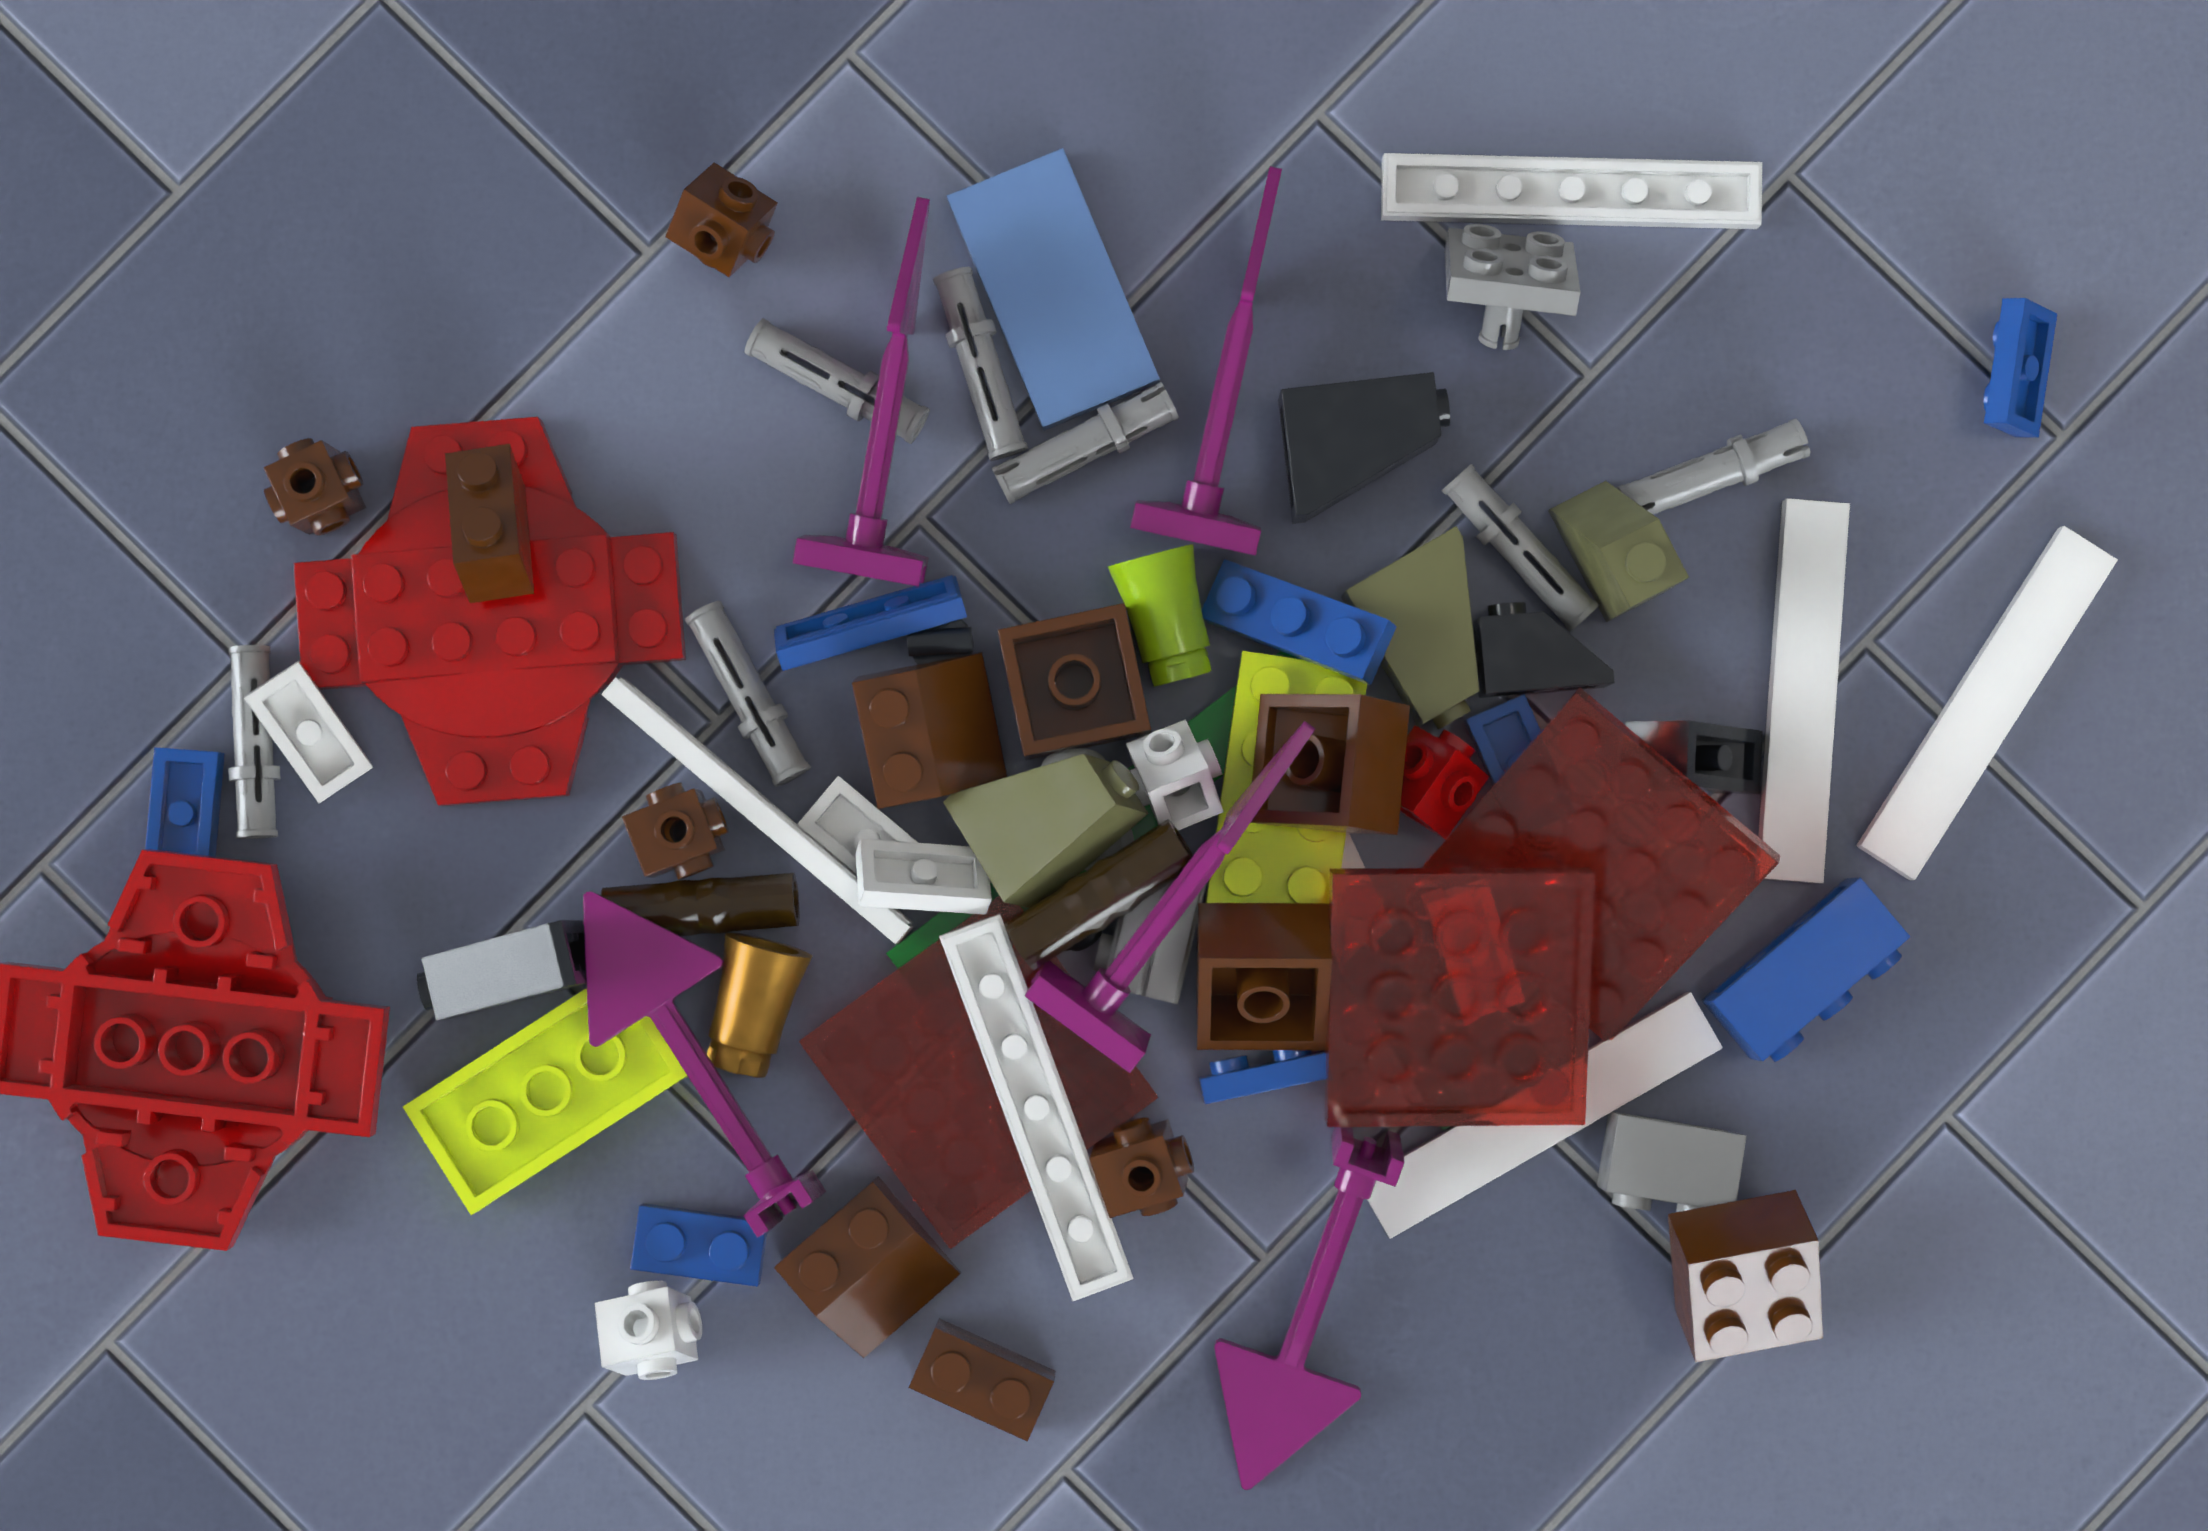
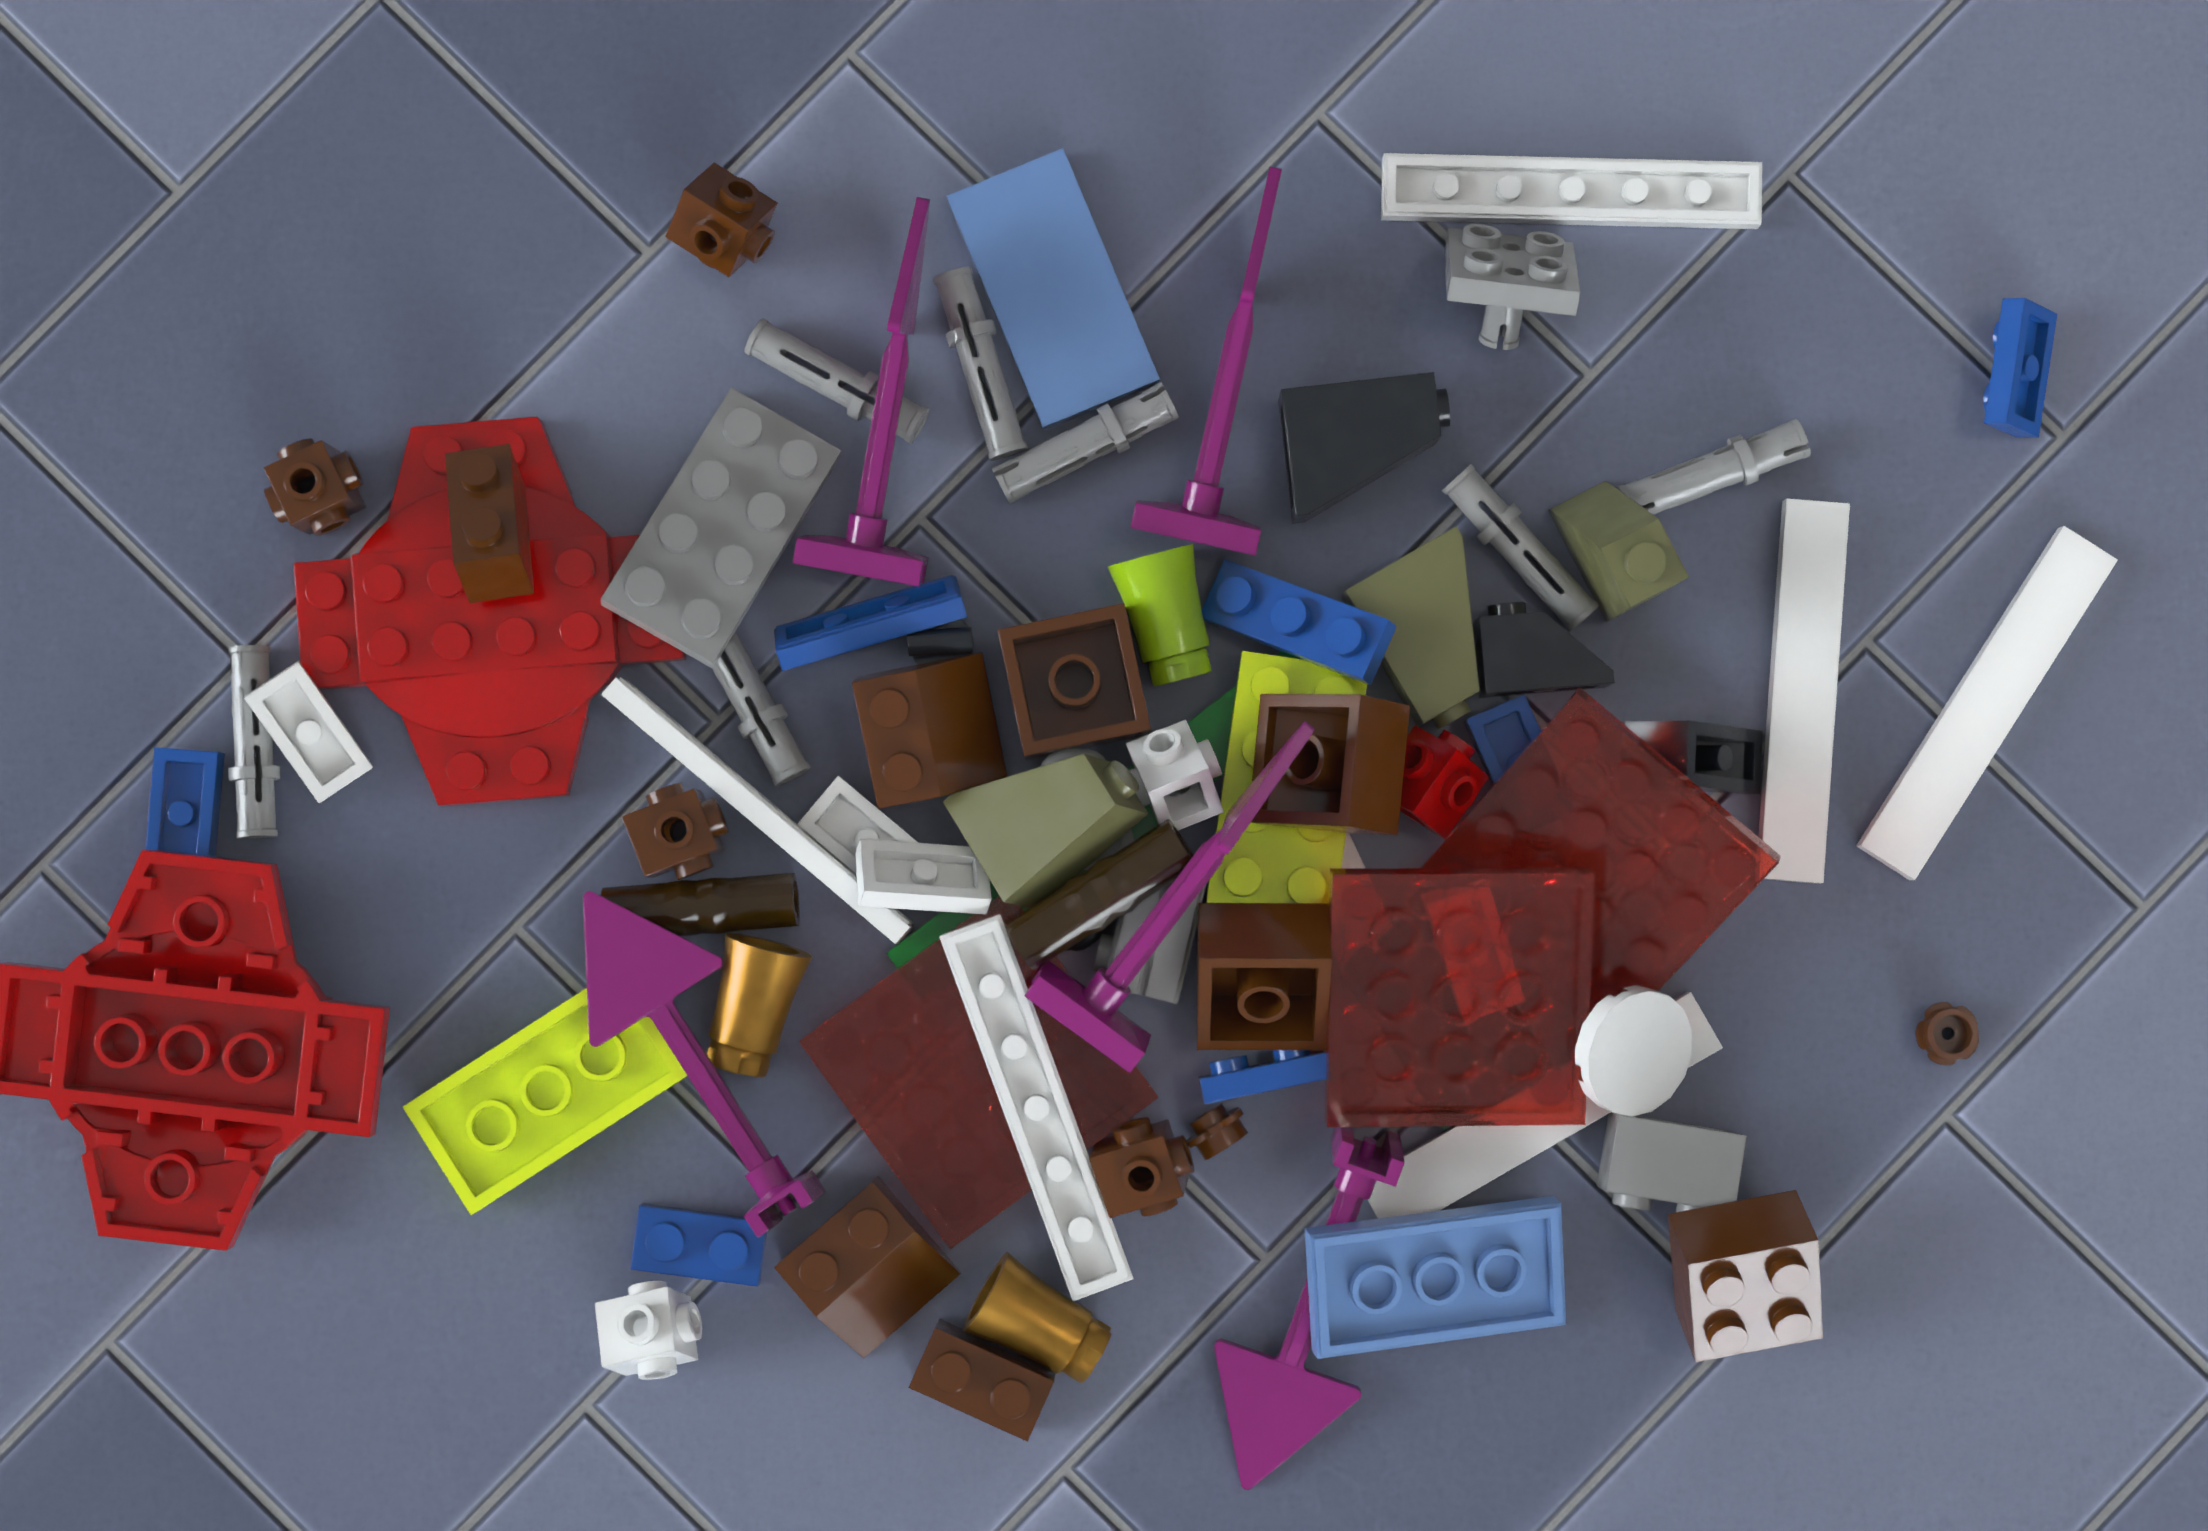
(504, 969): slope -> none
(721, 528): none -> light grey plate
(1037, 1321): none -> pearl gold plant
(1216, 1130): none -> reddish brown plate
(1435, 1276): none -> medium blue tile
(1633, 1051): none -> white tile
(1807, 971): blue brick -> none
(1964, 1029): none -> reddish brown plate

